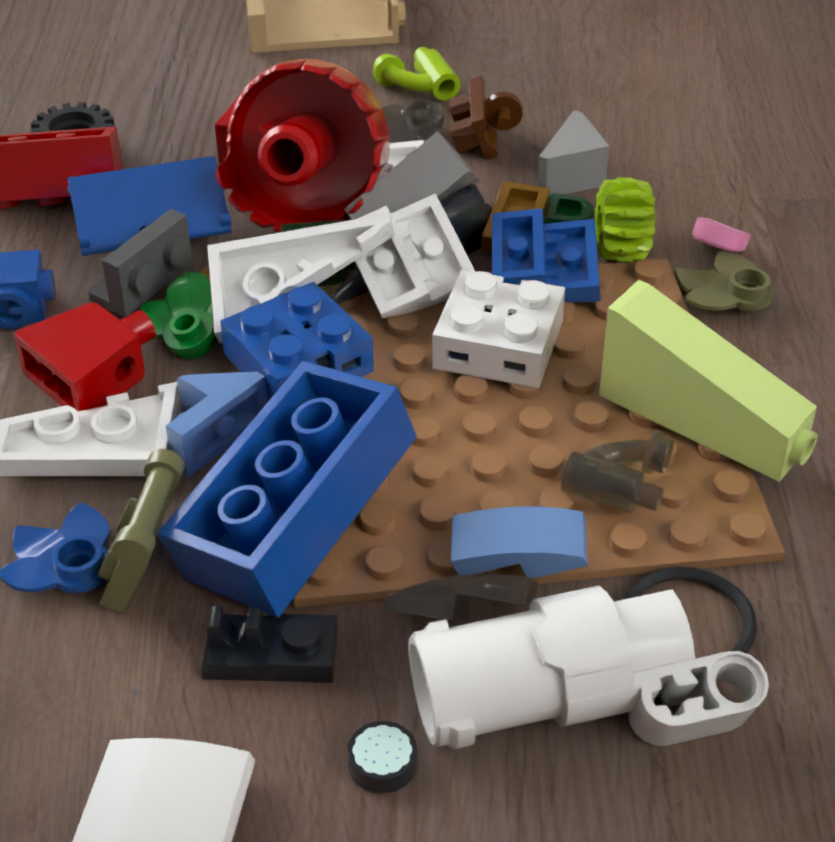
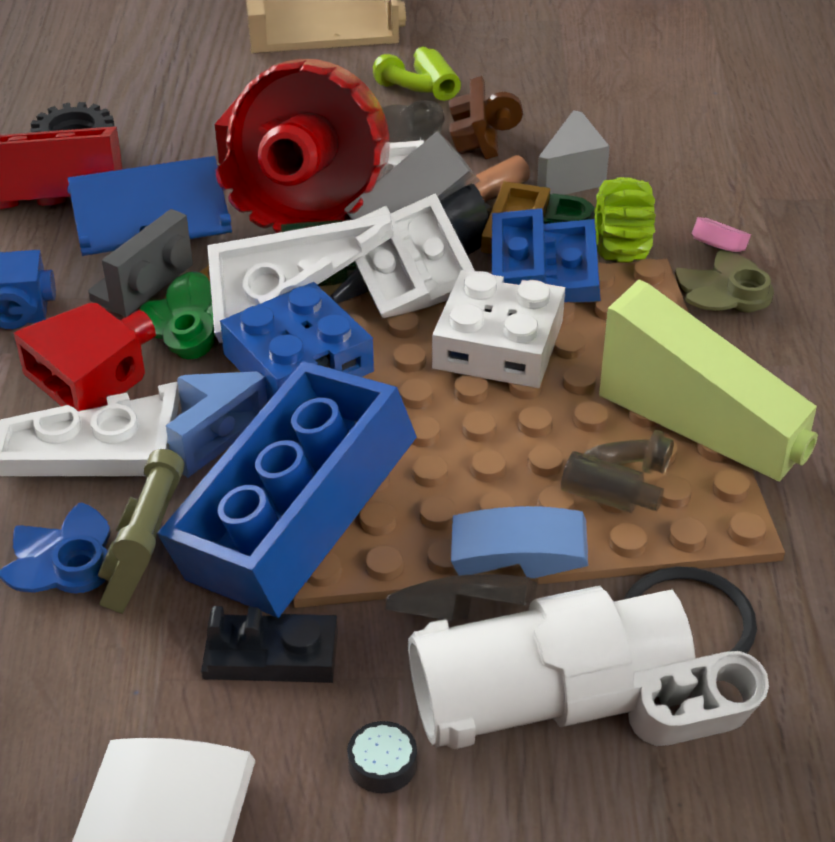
(511, 170): none -> nougat hinge

